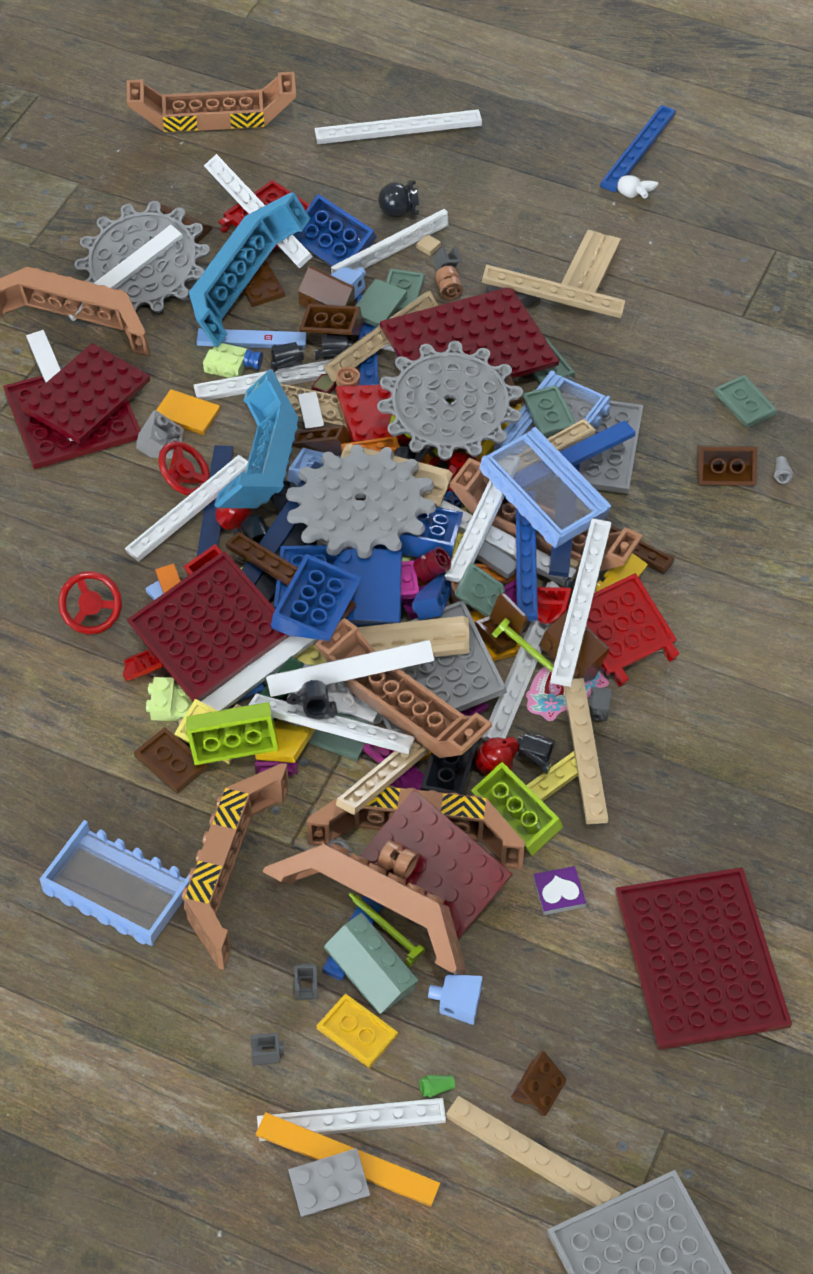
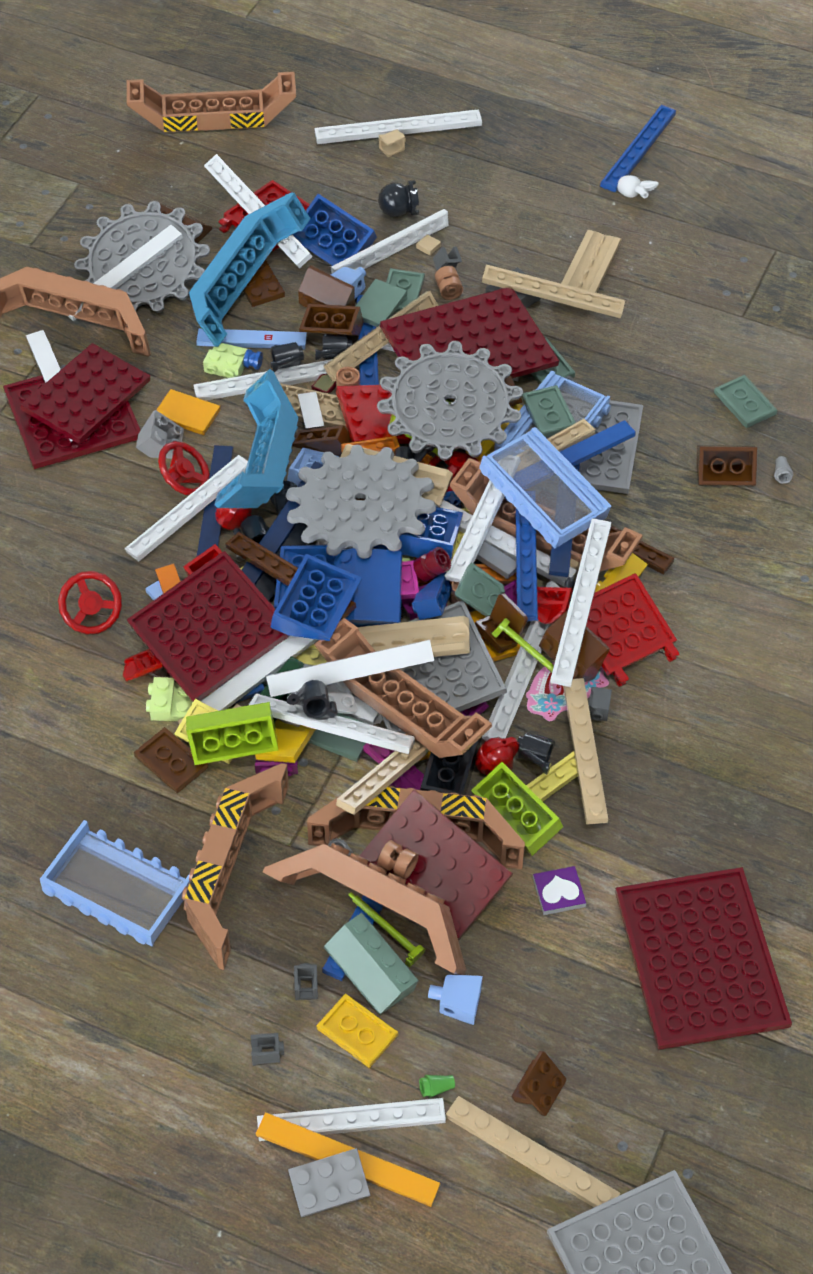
(392, 142): none -> tan window

